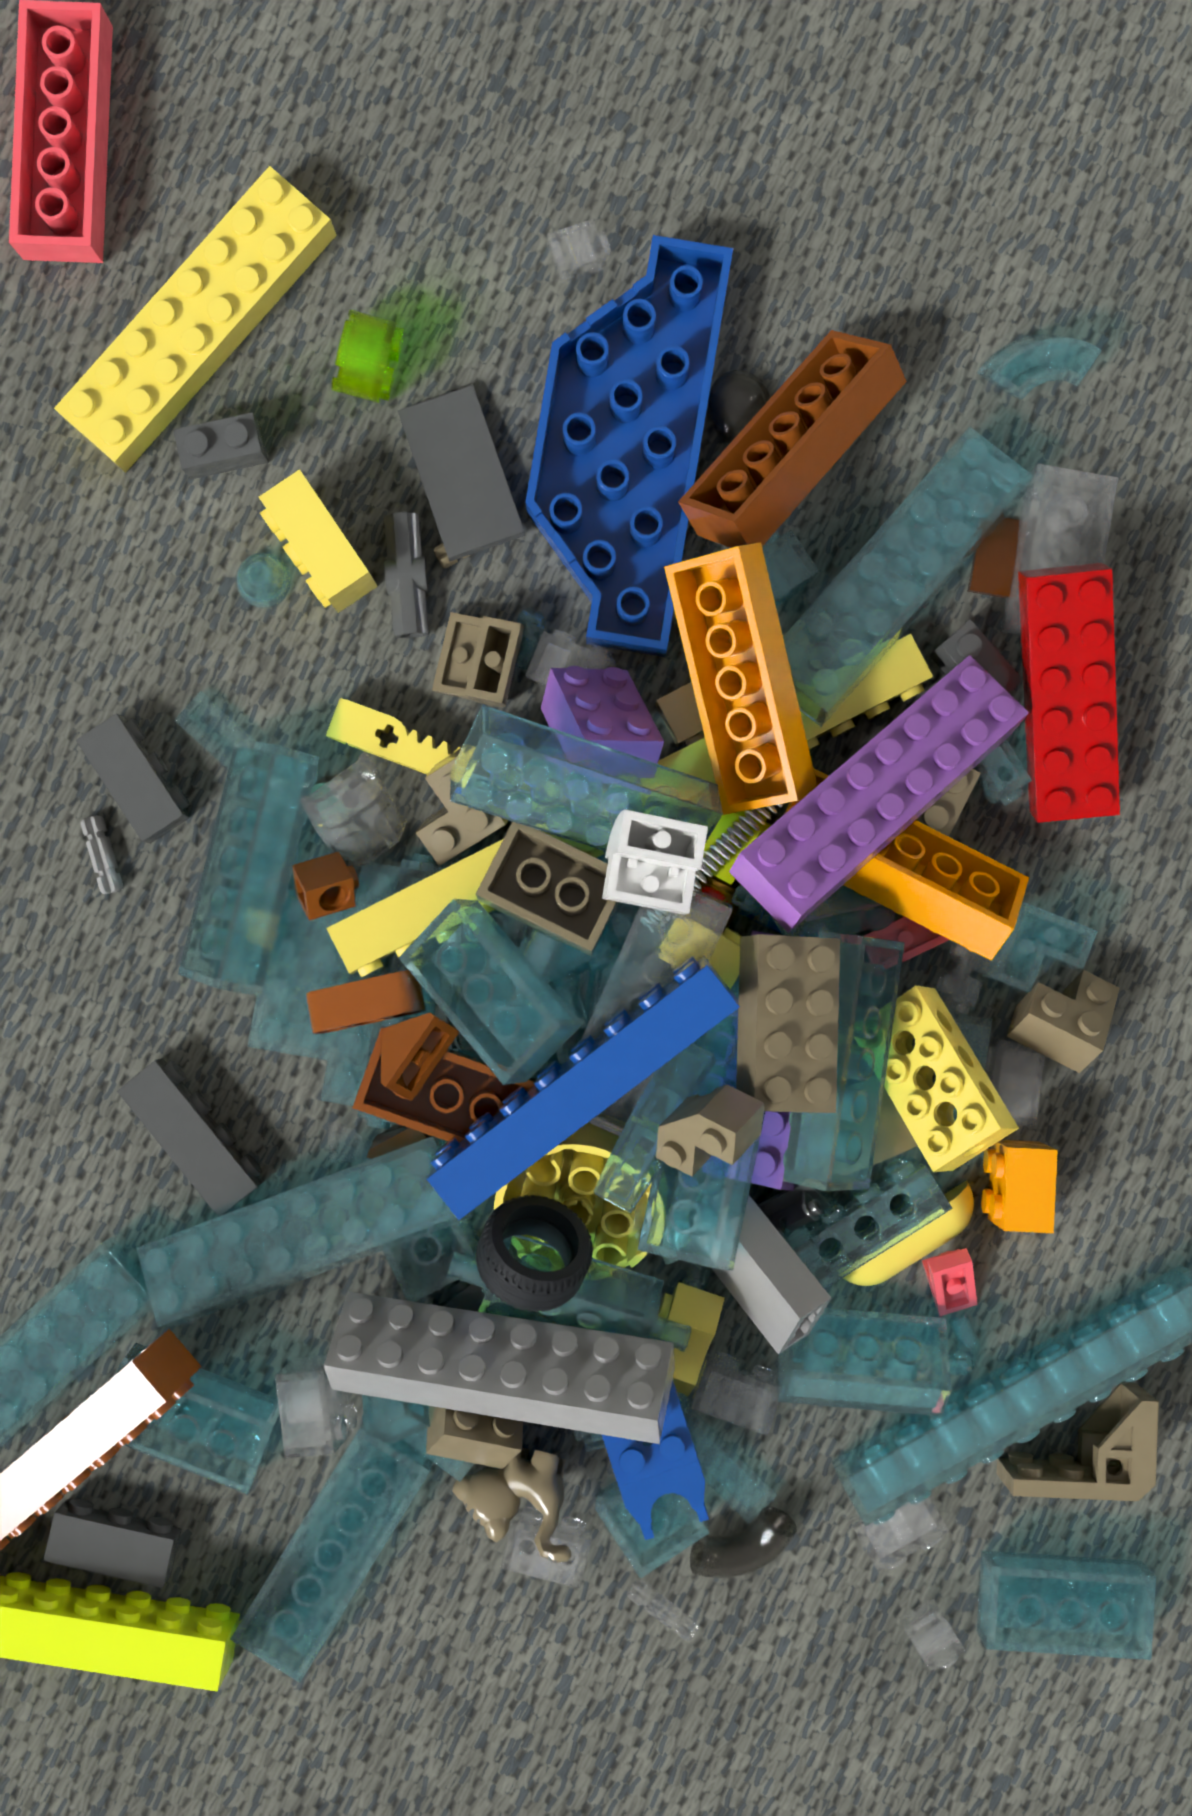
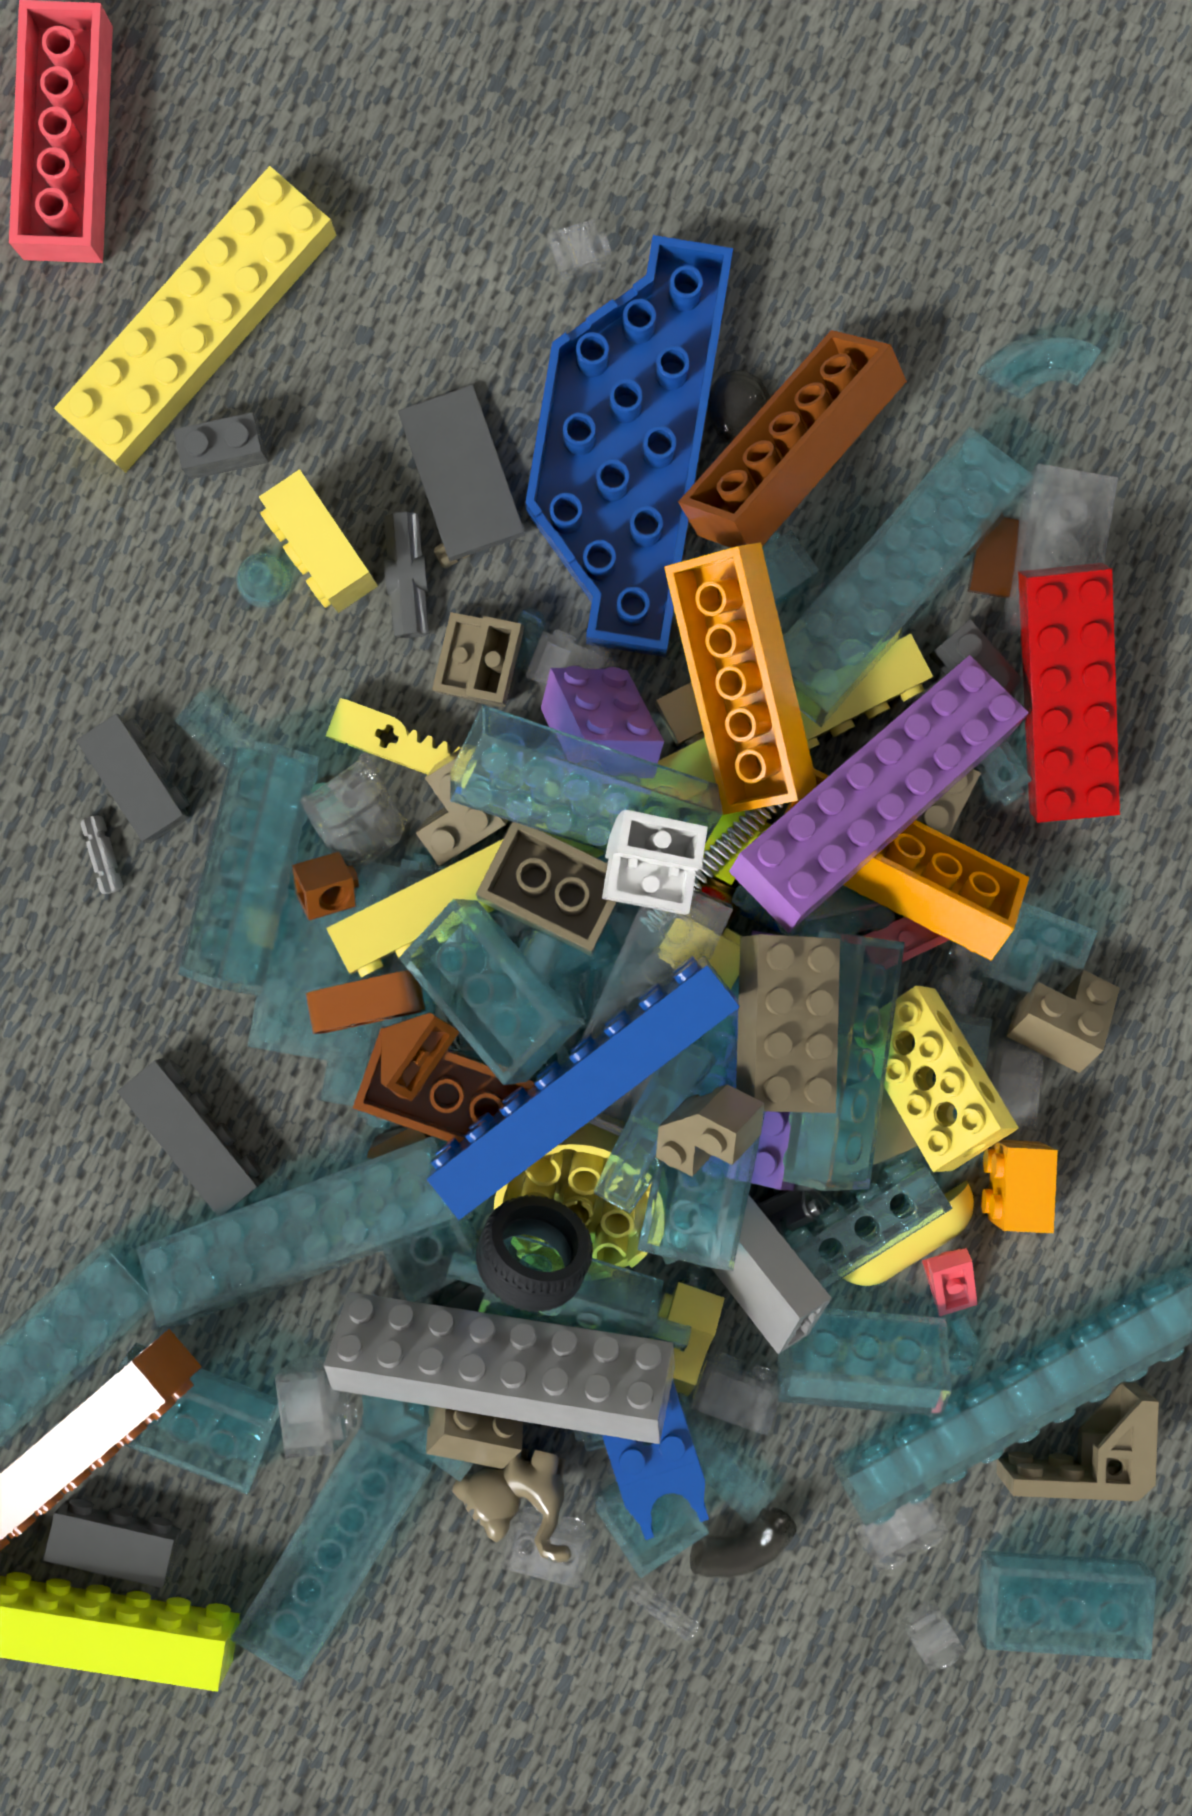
(365, 356): clear neon green brick -> none

